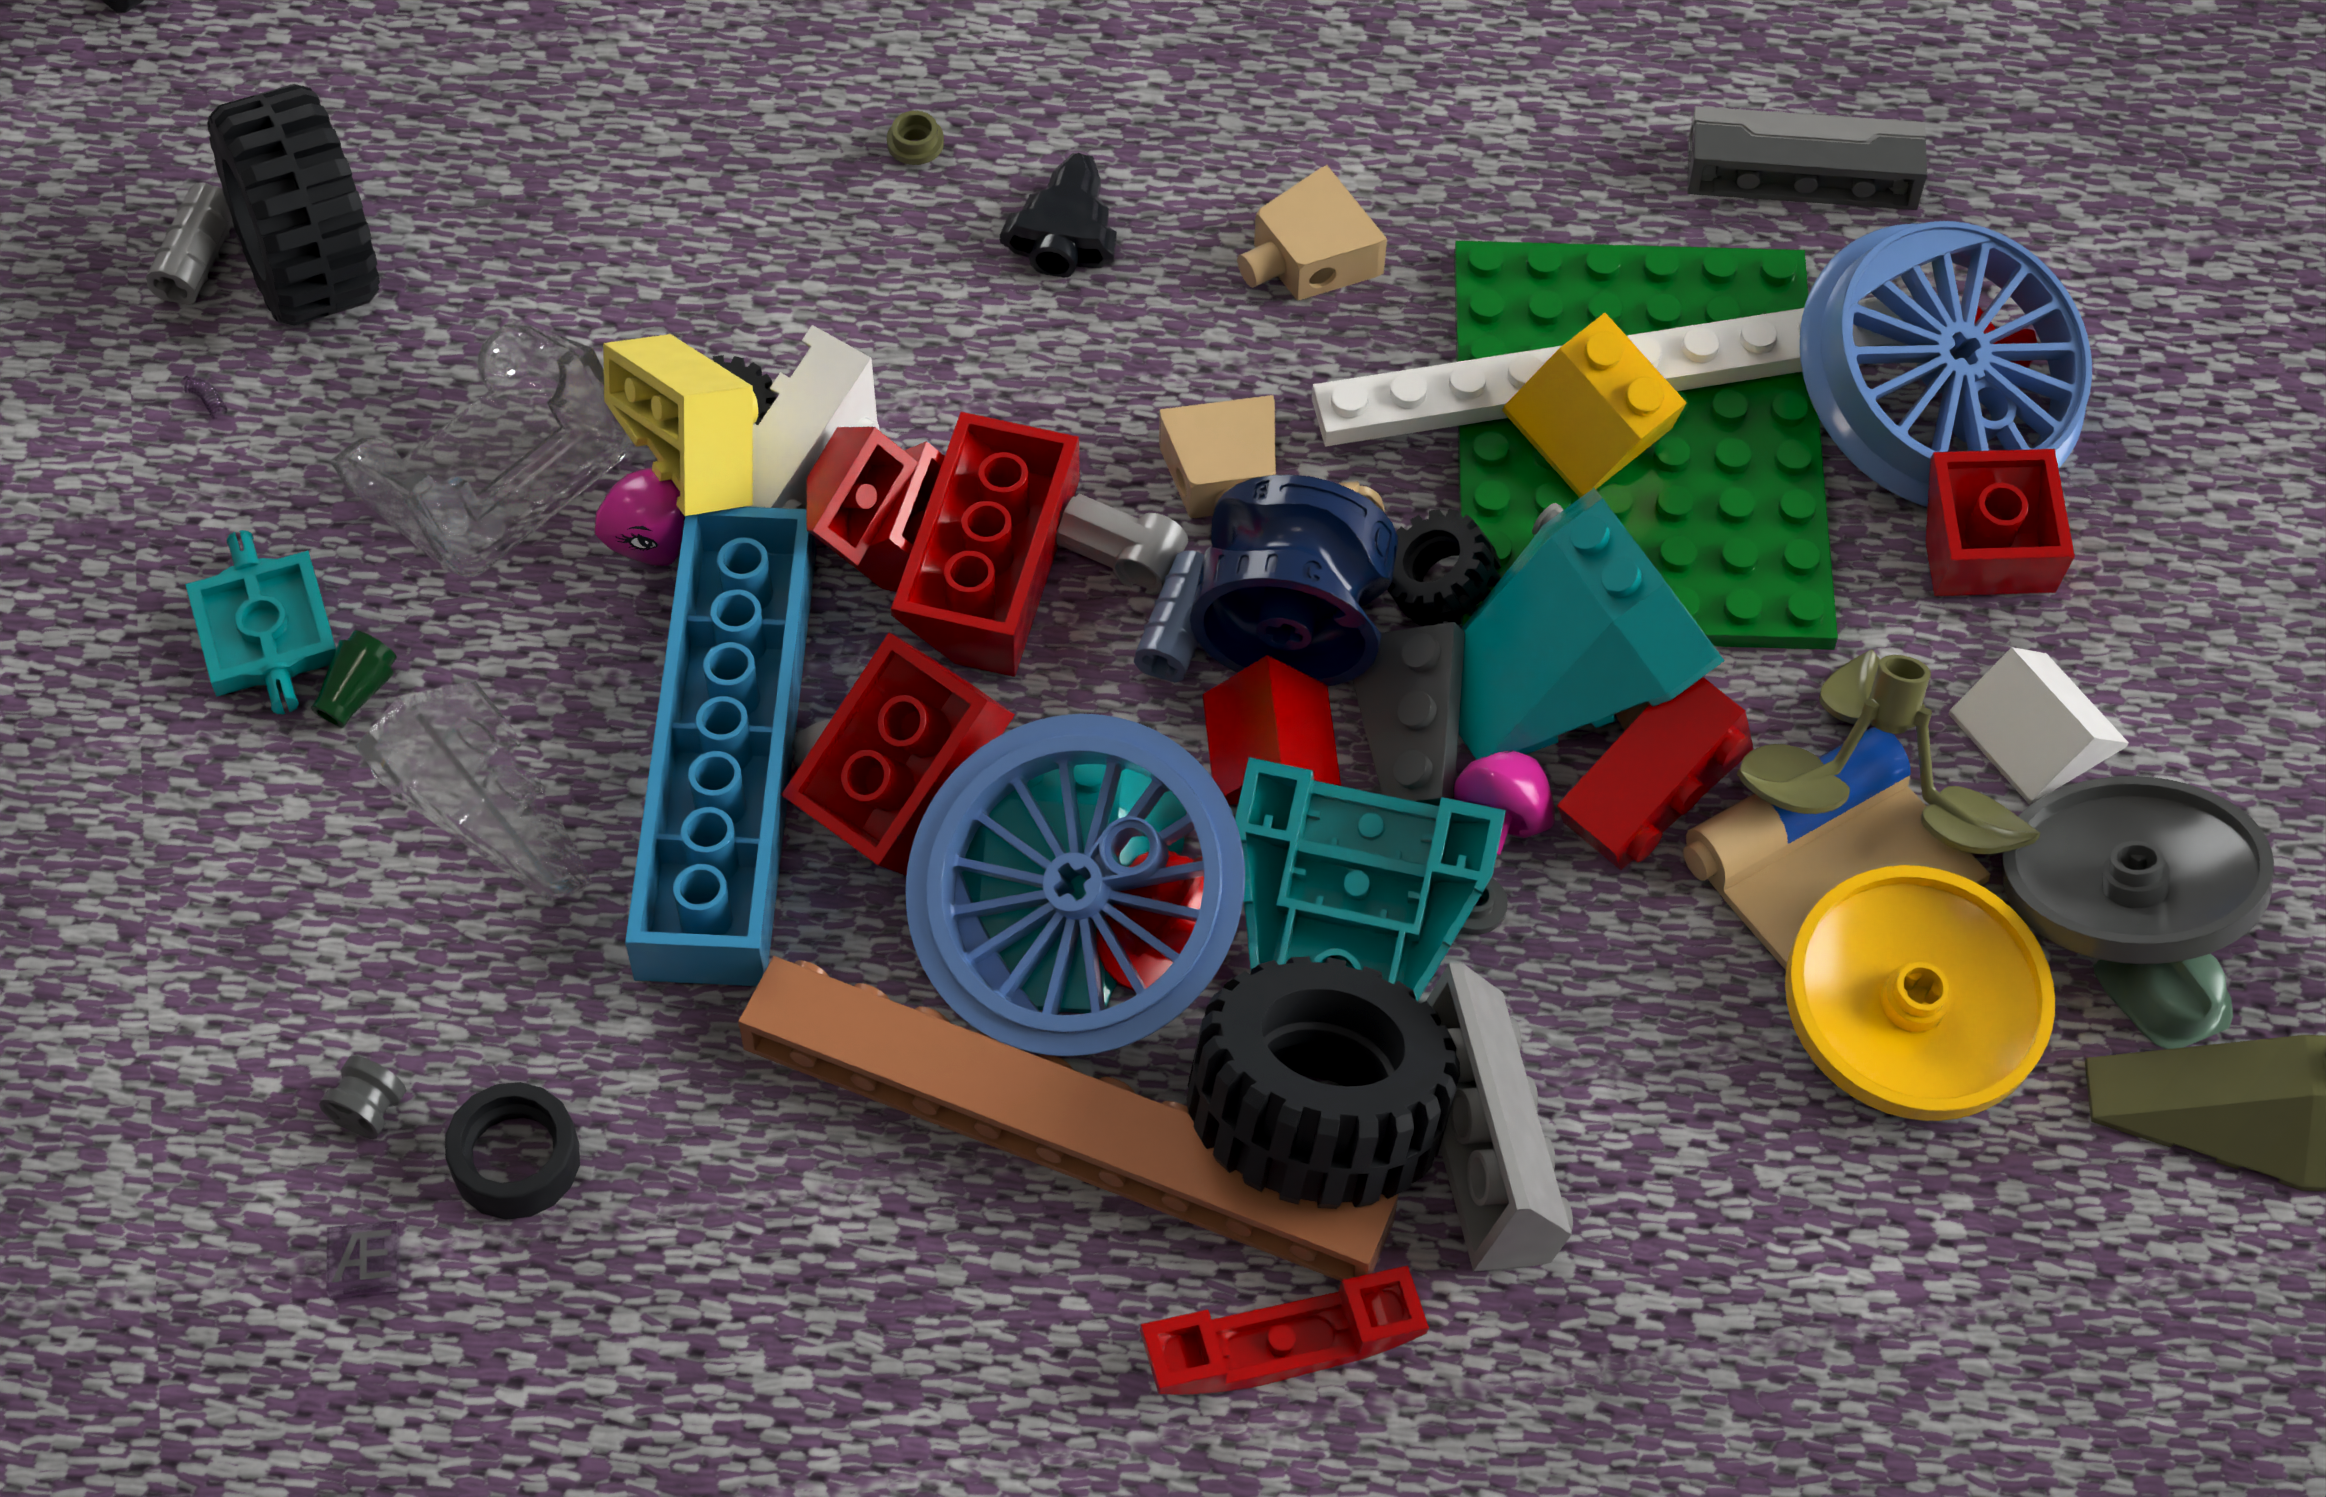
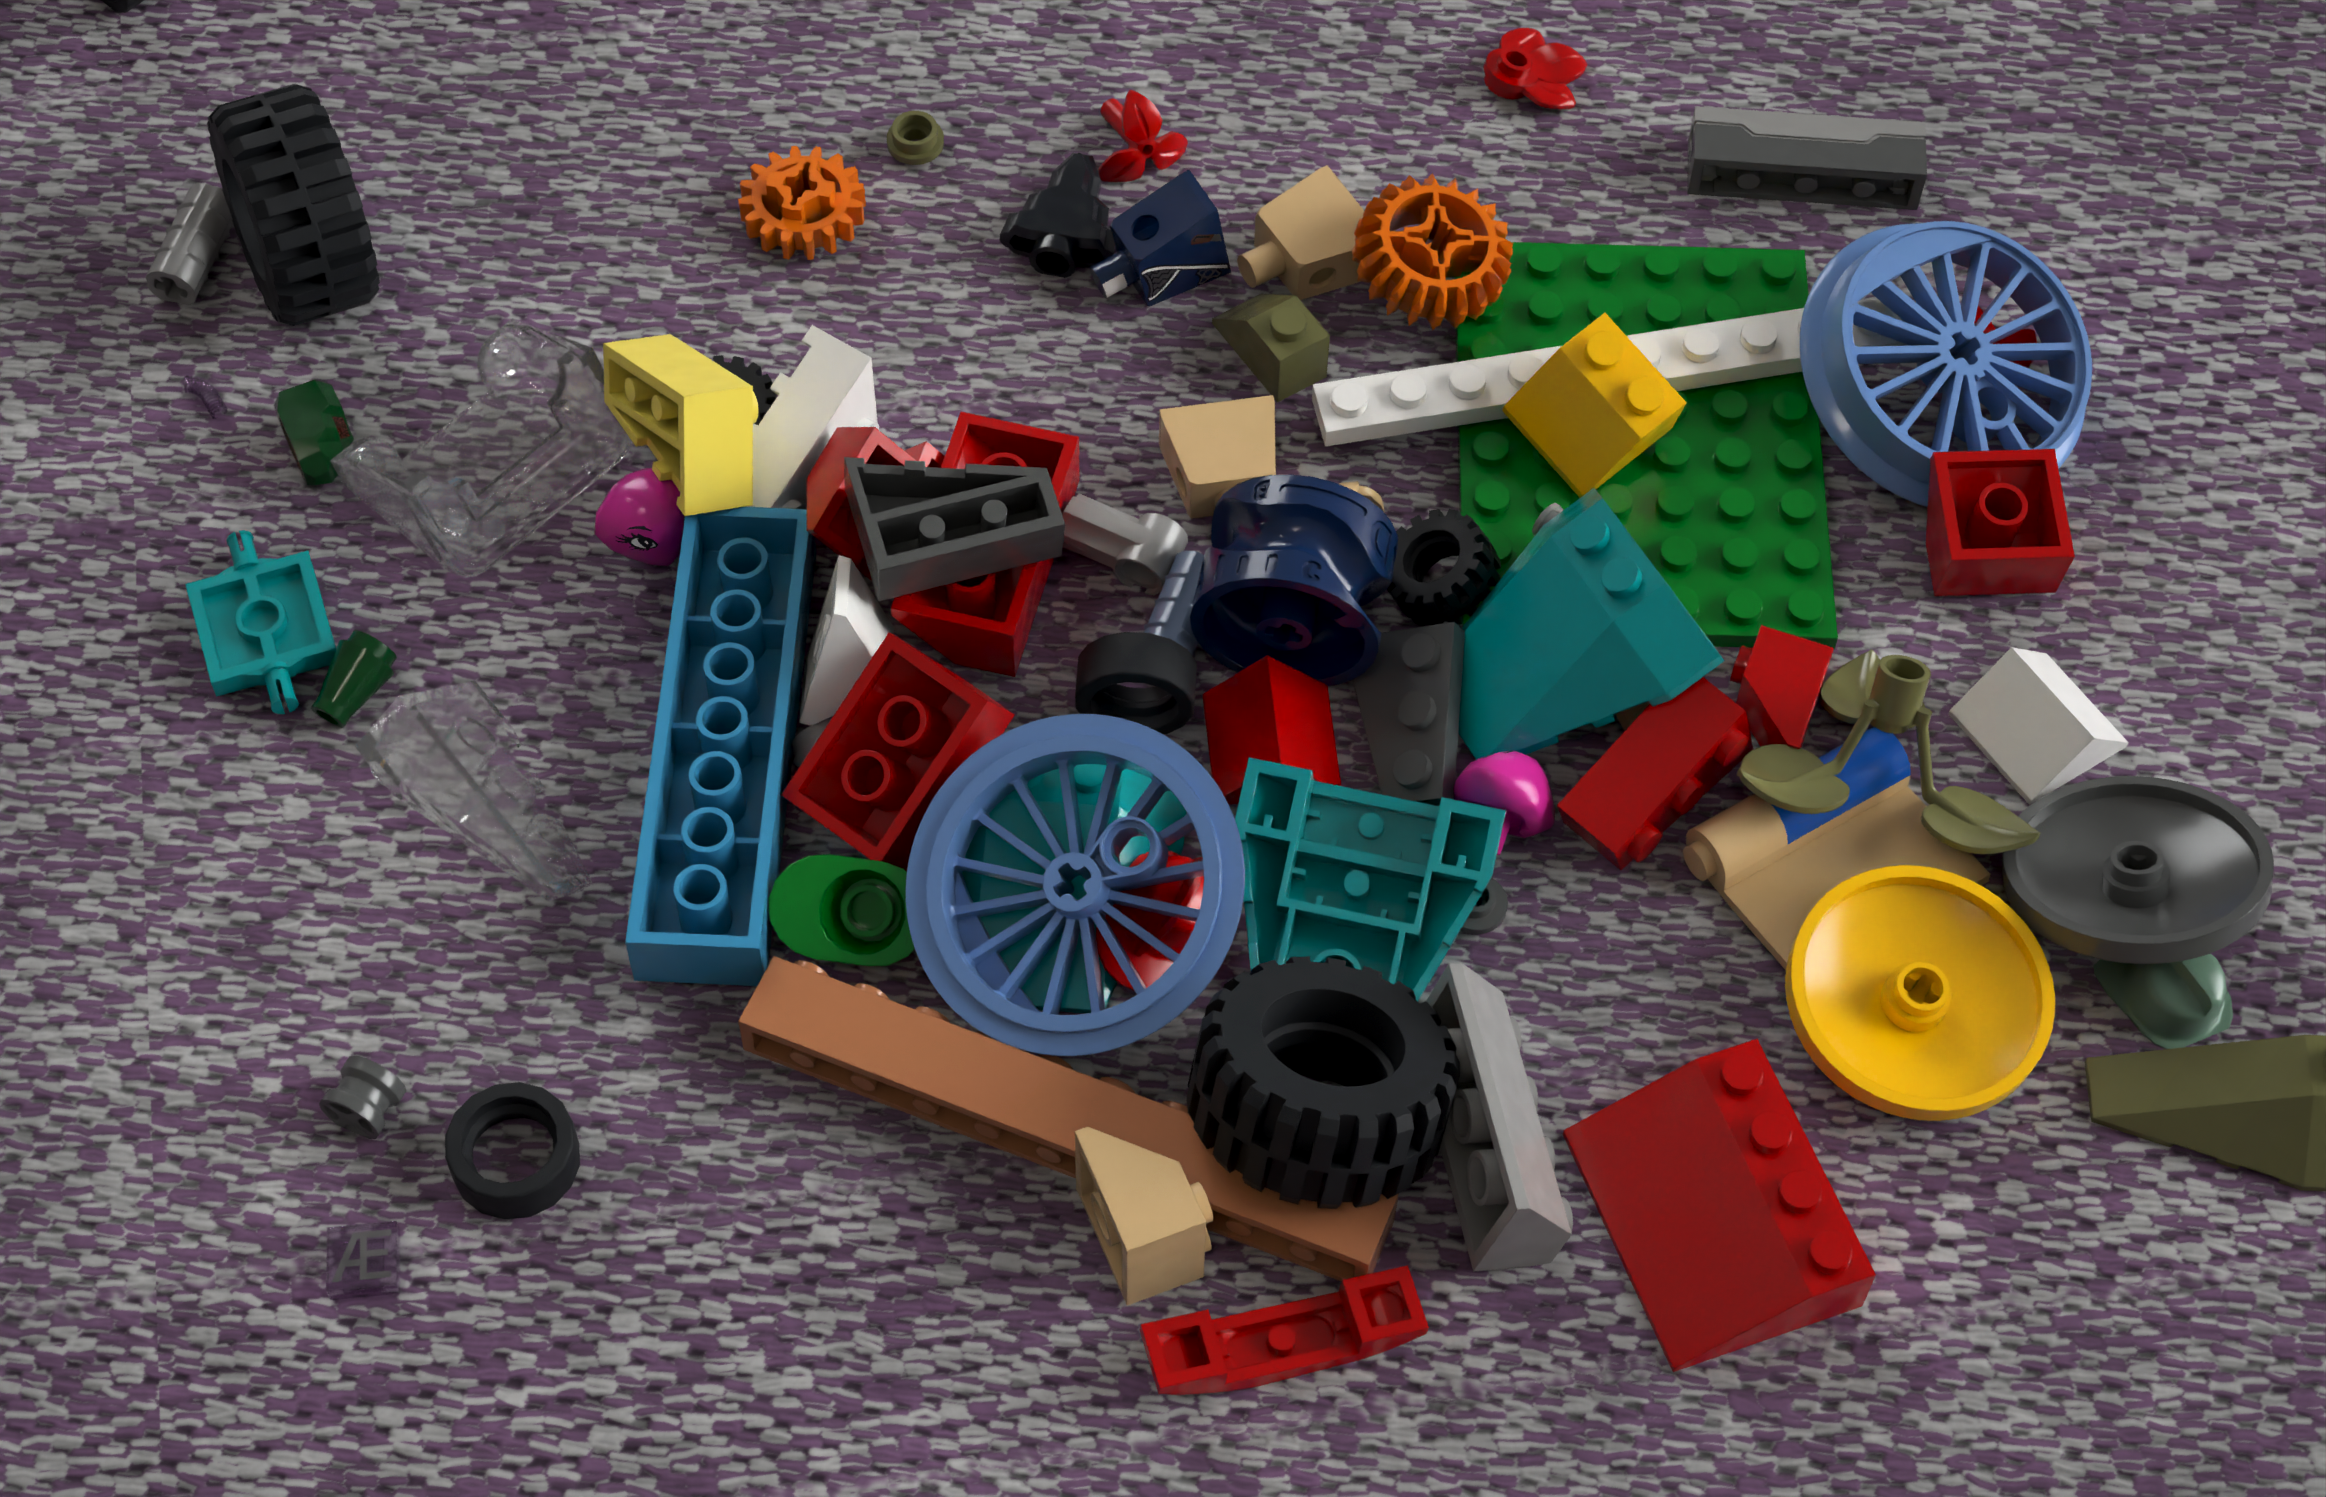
(313, 428): none -> dark green rock
(802, 202): none -> orange gear
(842, 644): none -> white slope
(842, 910): none -> green piece
(950, 523): none -> dark grey wedge
(1137, 659): none -> black tyre
(1138, 126): none -> red plant
(1142, 1214): none -> tan slope
(1165, 244): none -> dark blue torso
(1277, 342): none -> olive slope
(1455, 232): none -> orange gear
(1538, 66): none -> red plate
(1720, 1207): none -> red slope
(1780, 685): none -> red slope

